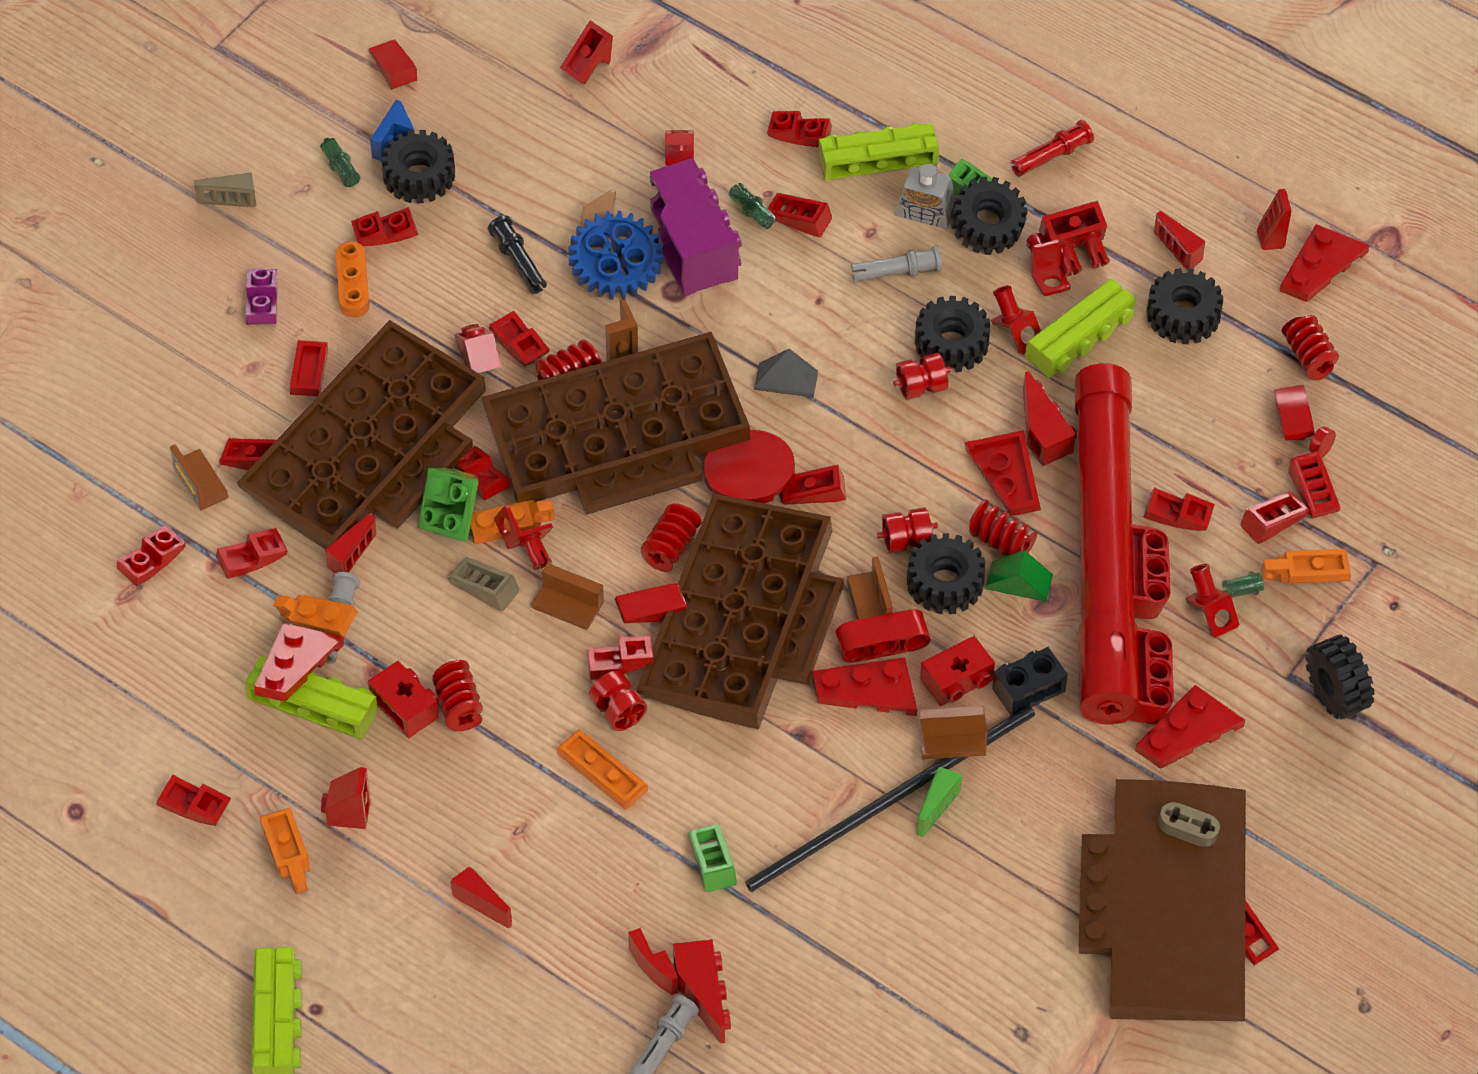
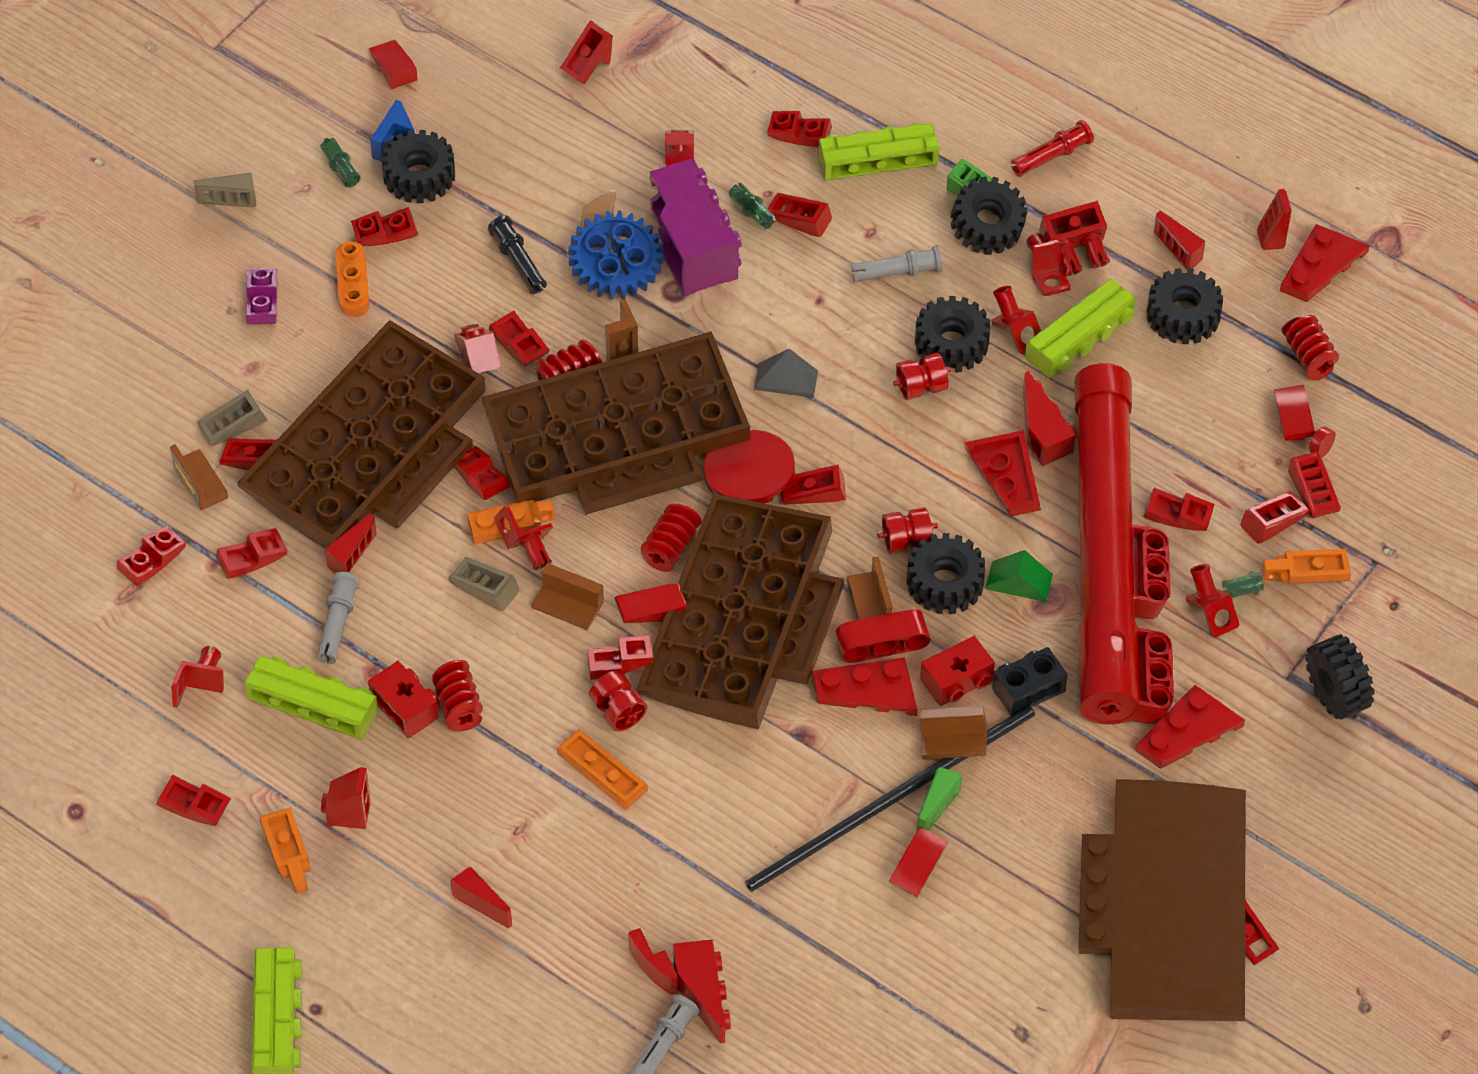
(198, 675): none -> red bracket
(233, 407): none -> dark tan slope
(292, 659): wing -> none
(308, 368): red tile -> none
(316, 613): orange hinge -> none
(448, 502): bright green slope -> none
(716, 875): bright green slope -> none
(918, 861): none -> red slope
(927, 197): light grey torso -> none
(999, 532): red piece -> none
(1189, 824): dark tan beam -> none

